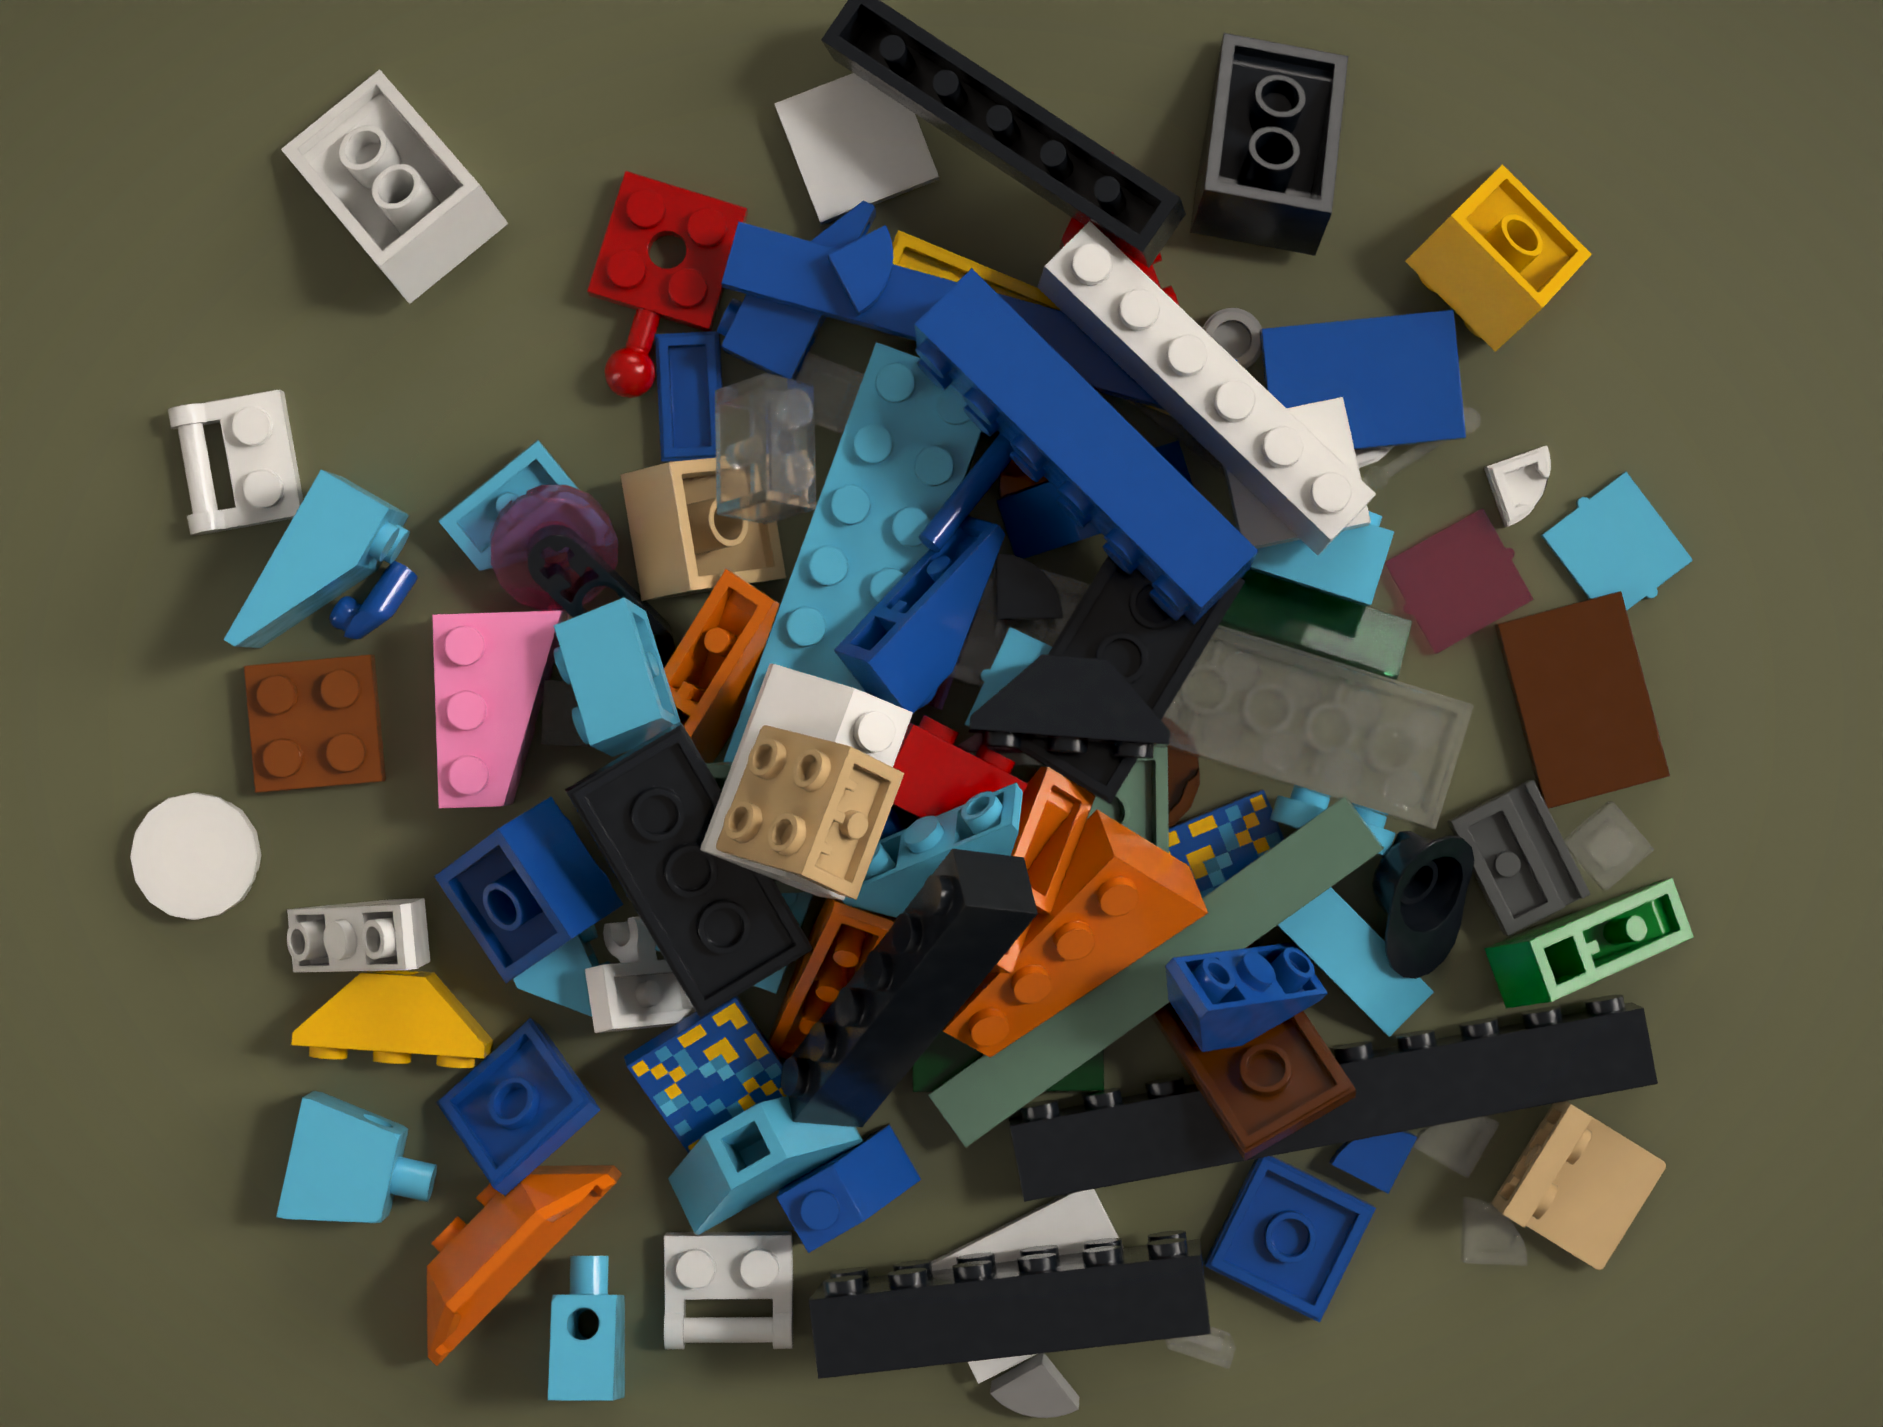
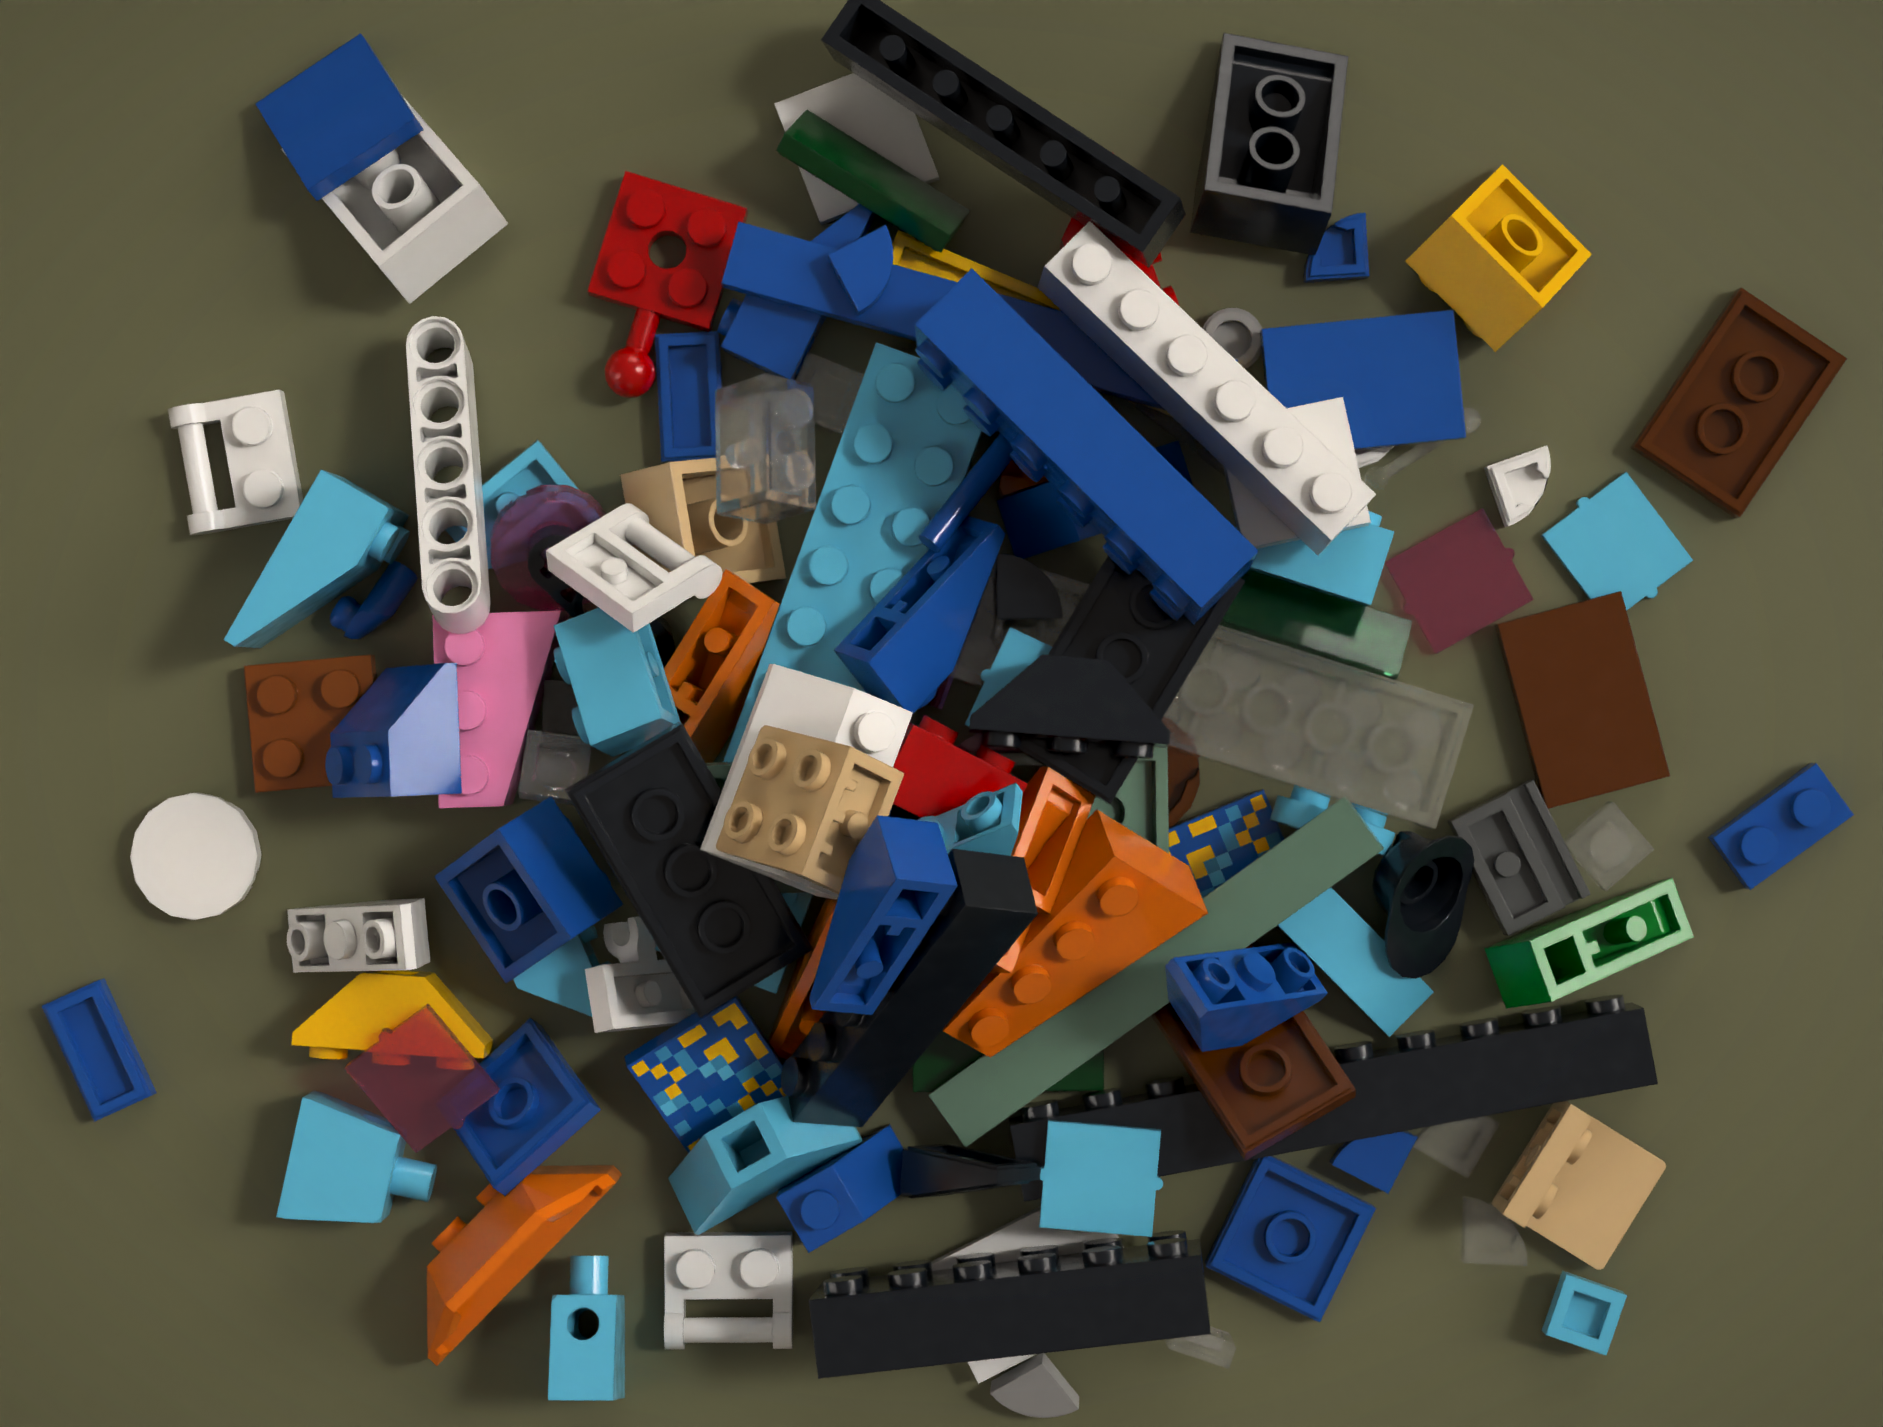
(99, 1049): none -> blue tile
(339, 117): none -> blue tile
(400, 736): none -> blue slope
(422, 1078): none -> clear pink piece
(452, 502): none -> white beam
(552, 765): none -> clear plate
(620, 578): none -> white plate
(872, 181): none -> dark green tile
(882, 913): none -> blue slope
(956, 1170): none -> black slope
(1100, 1178): none -> medium azure piece
(1340, 252): none -> blue tile
(1584, 1313): none -> medium azure plate
(1738, 403): none -> reddish brown tile
(1780, 826): none -> blue plate

